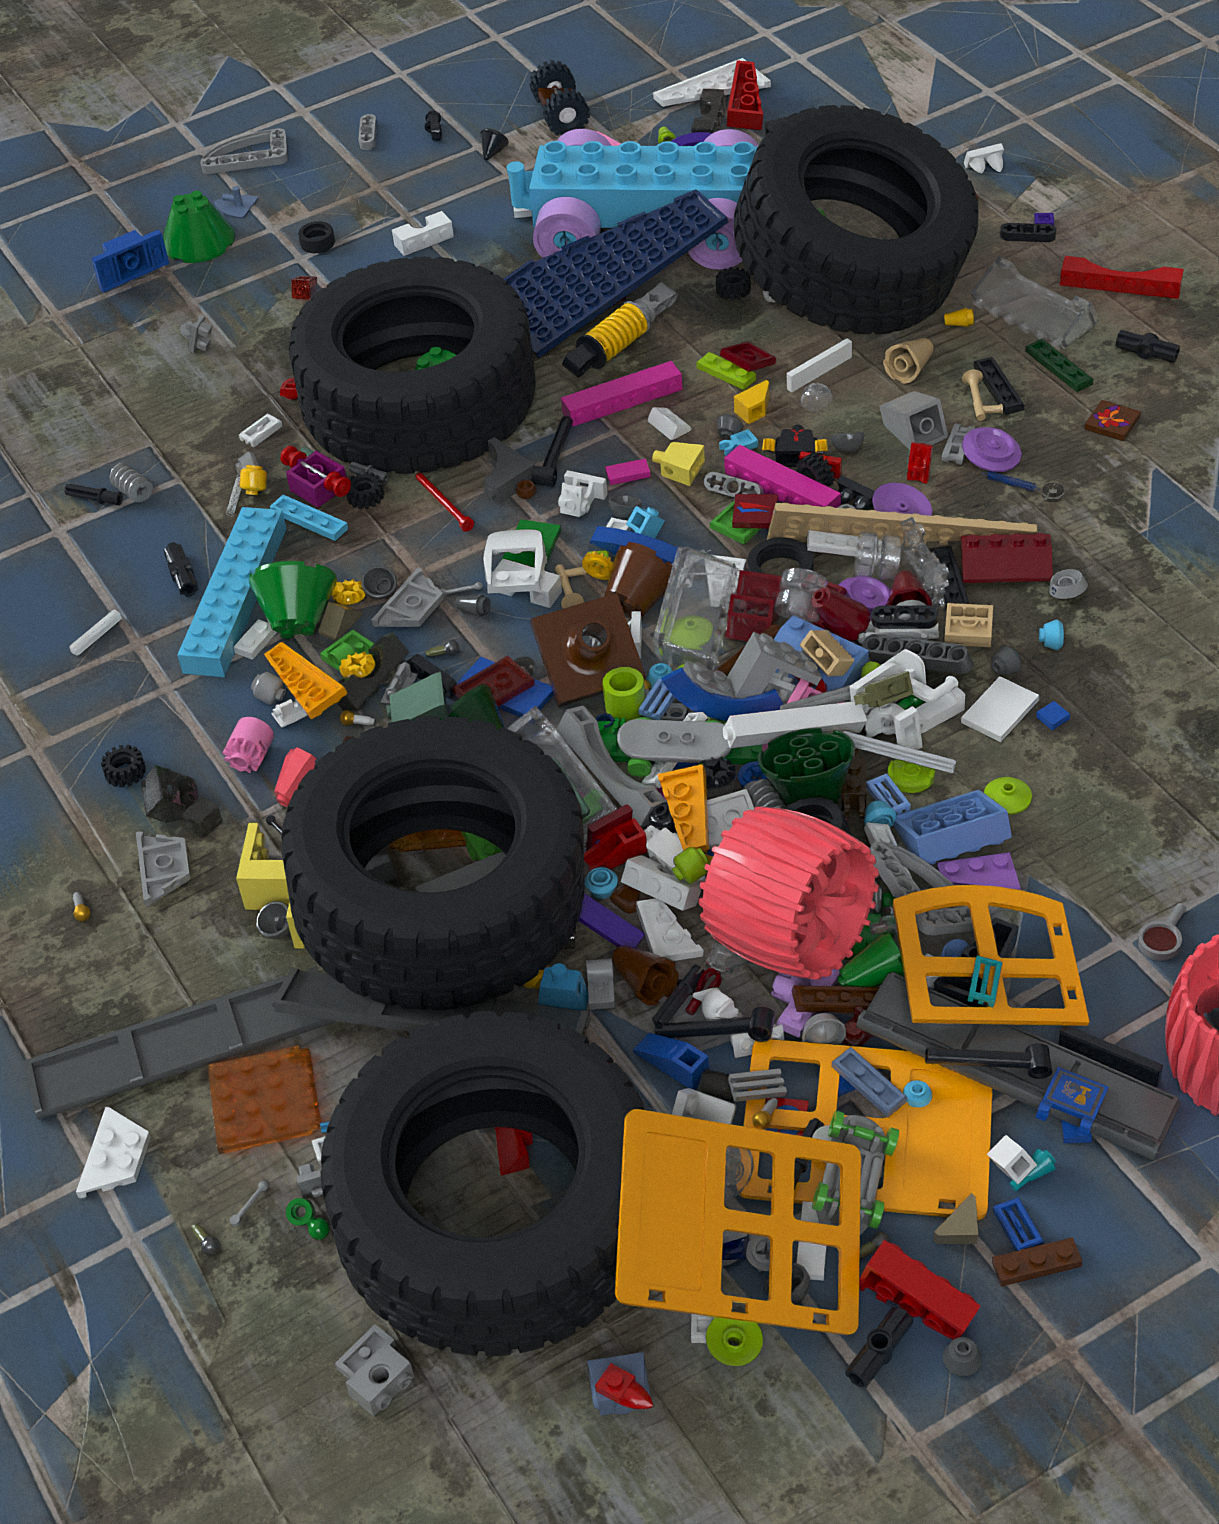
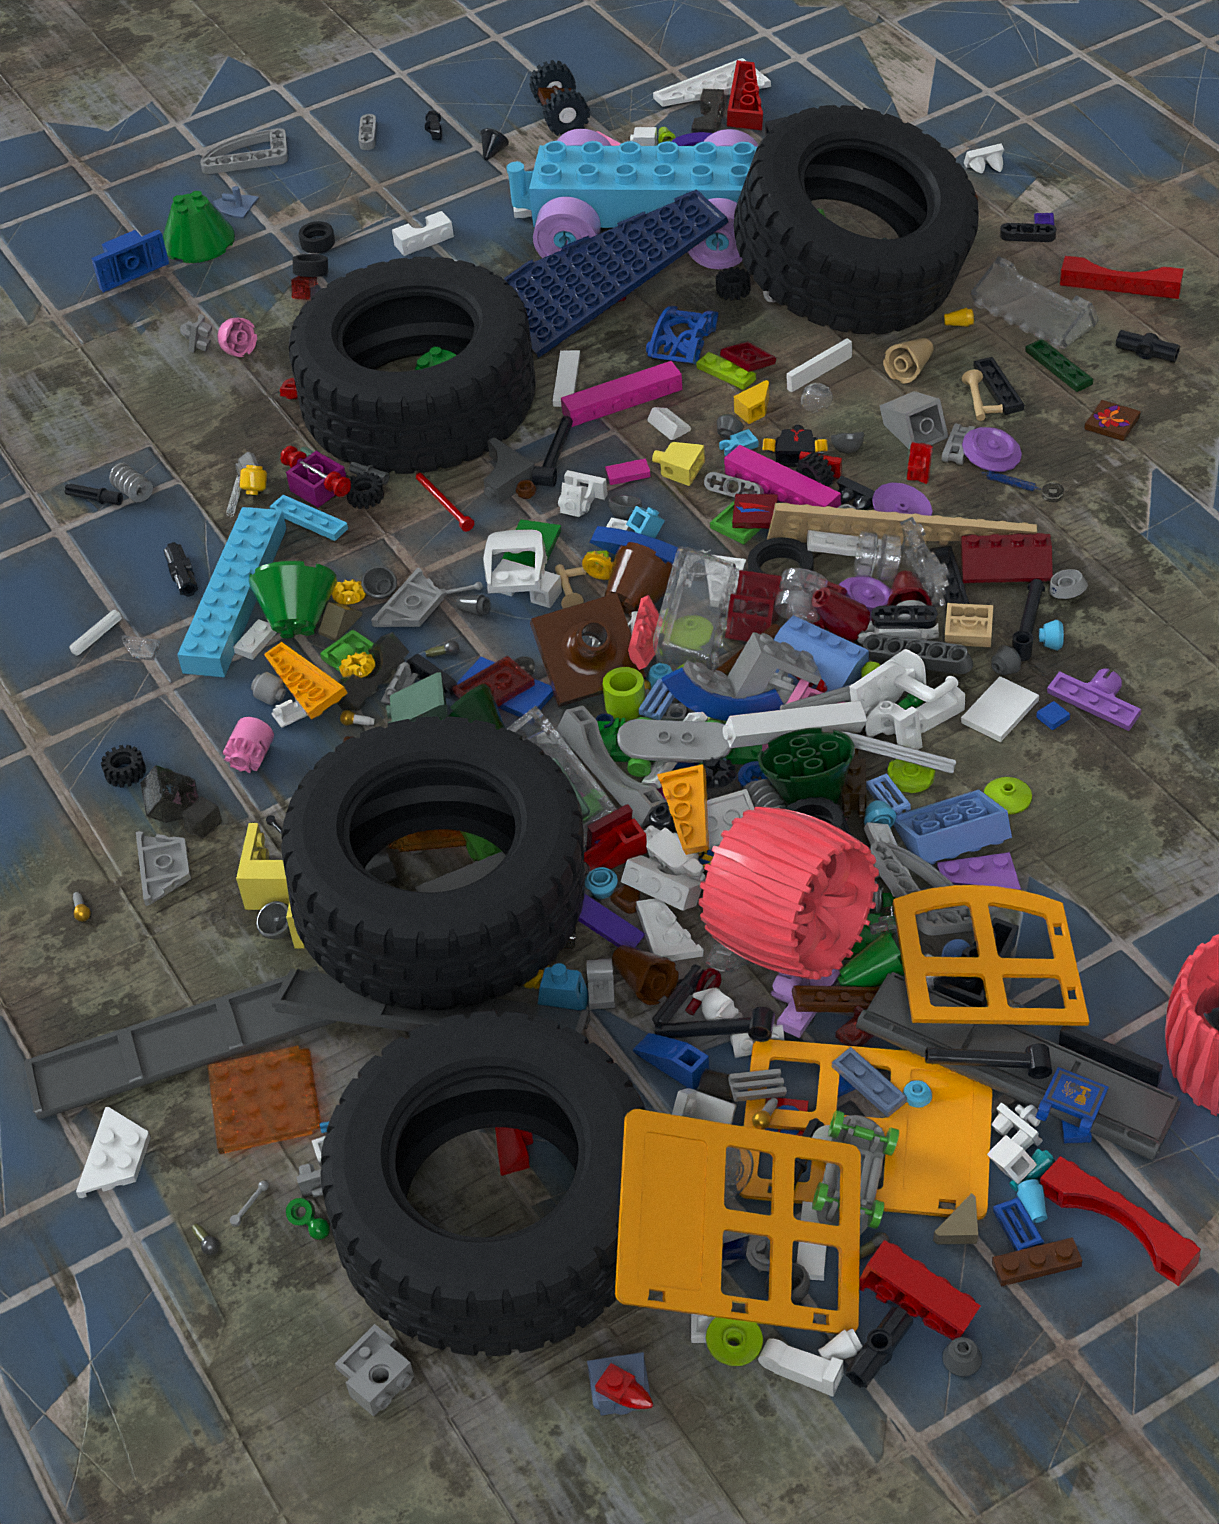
(141, 647): none -> clear tile
(237, 336): none -> bright pink cylinder
(260, 430): white tile -> none
(294, 768): coral cone -> none
(310, 265): none -> black tyre
(566, 375): none -> white tile
(618, 330): piece -> none
(641, 643): none -> coral wing
(645, 136): none -> white brick
(690, 865): lime head -> none
(700, 325): none -> blue fence
(802, 1366): none -> white leg
(824, 1029): light grey hat -> none
(827, 652): tan brick -> none
(841, 1346): none -> white cone
(886, 690): olive hinge -> none
(982, 997): teal tile -> none
(1007, 1119): none -> white hips
(1023, 639): none -> black piece
(1033, 1199): none -> medium azure cone
(1073, 1188): none -> red arch
(1096, 697): none -> medium lavender plate
(1162, 939): light grey piece -> none

